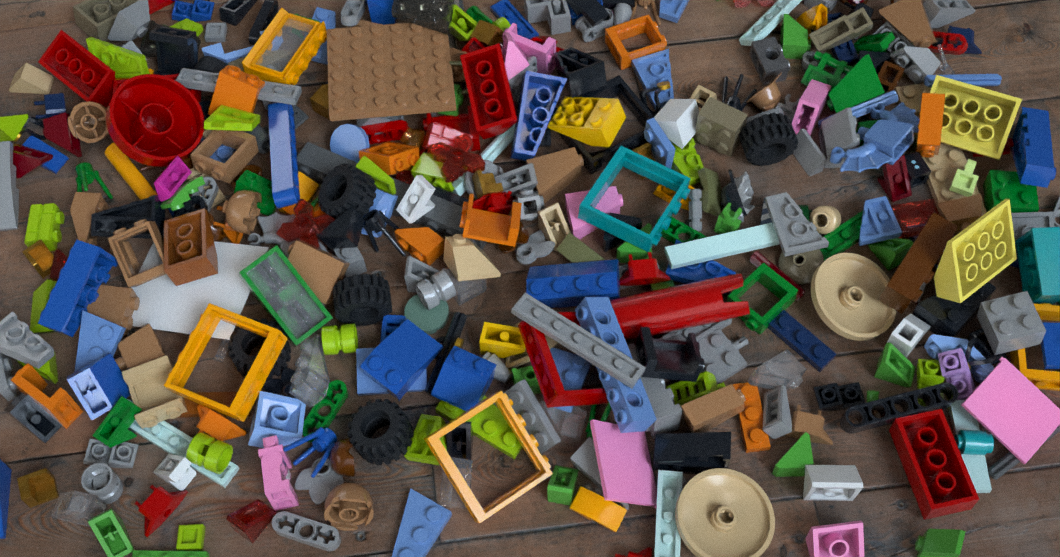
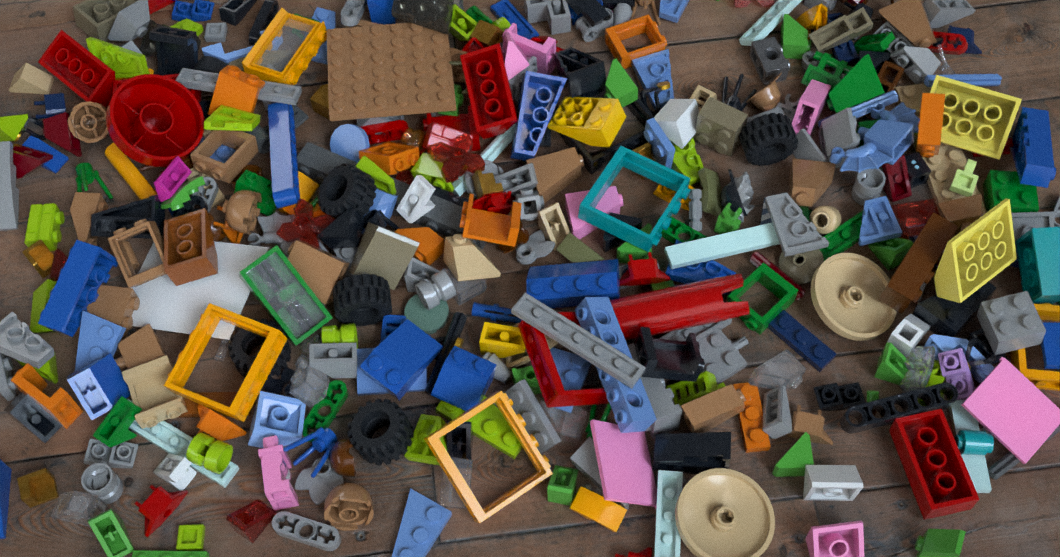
(334, 359): none -> light grey slope
(383, 254): none -> dark tan slope
(479, 310): none -> blue pin
(620, 85): none -> bright green slope
(809, 180): none -> medium nougat slope
(868, 185): none -> light grey wheel
(919, 367): none -> clear slope

